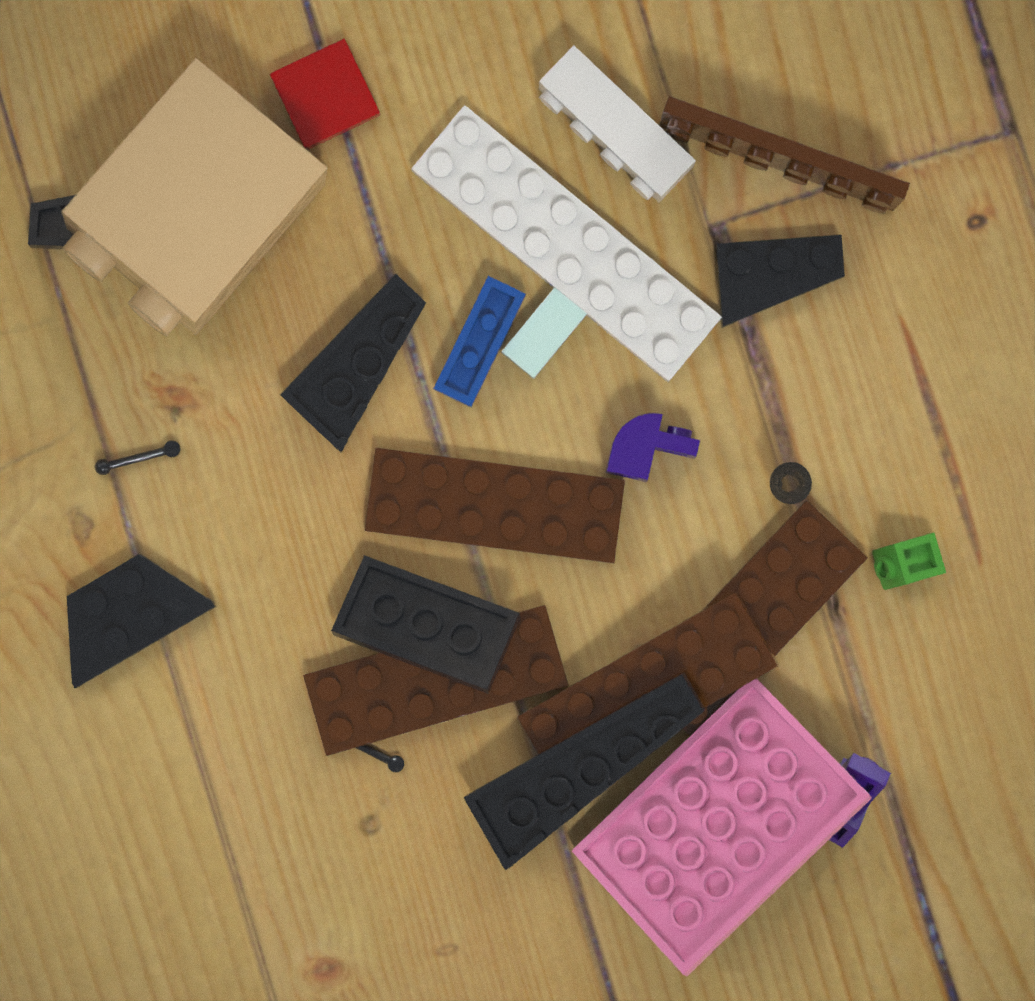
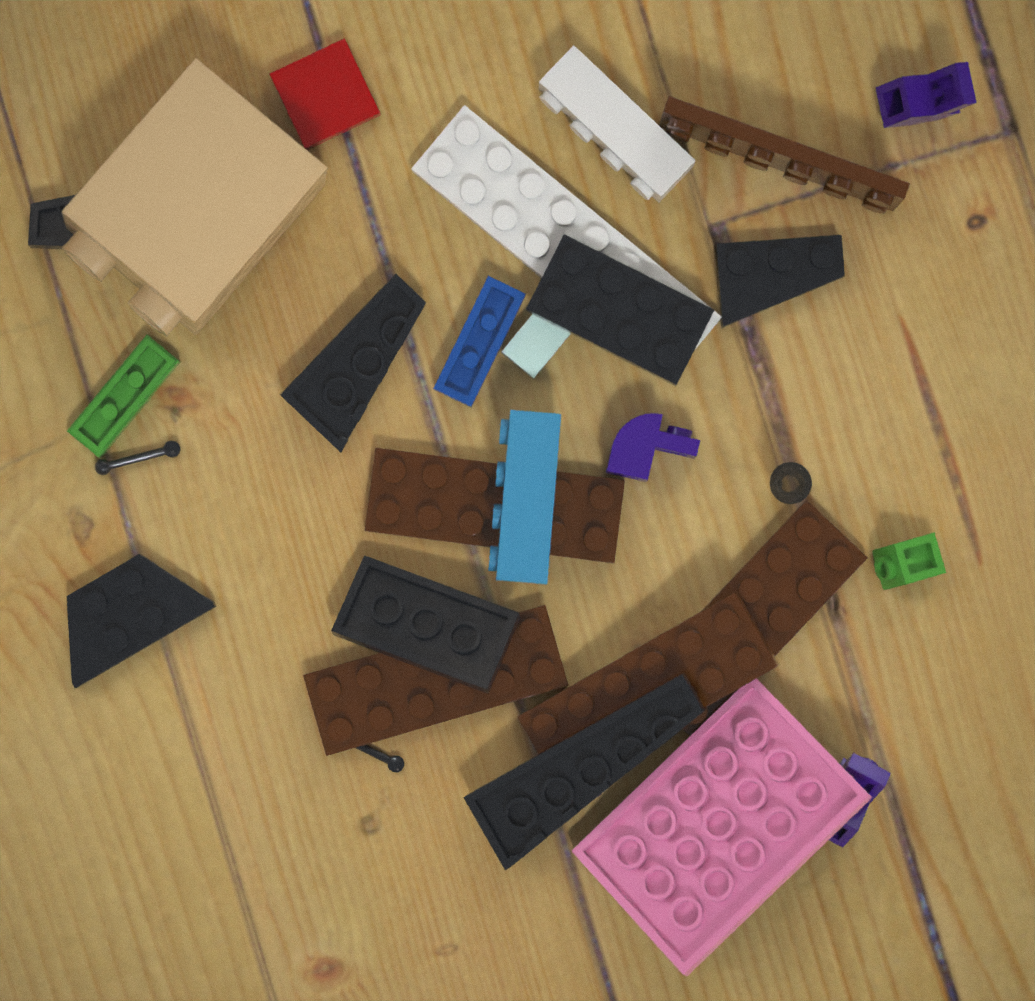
(123, 396): none -> bright green tile
(527, 497): none -> dark azure brick
(619, 310): none -> black plate
(926, 97): none -> dark purple brick

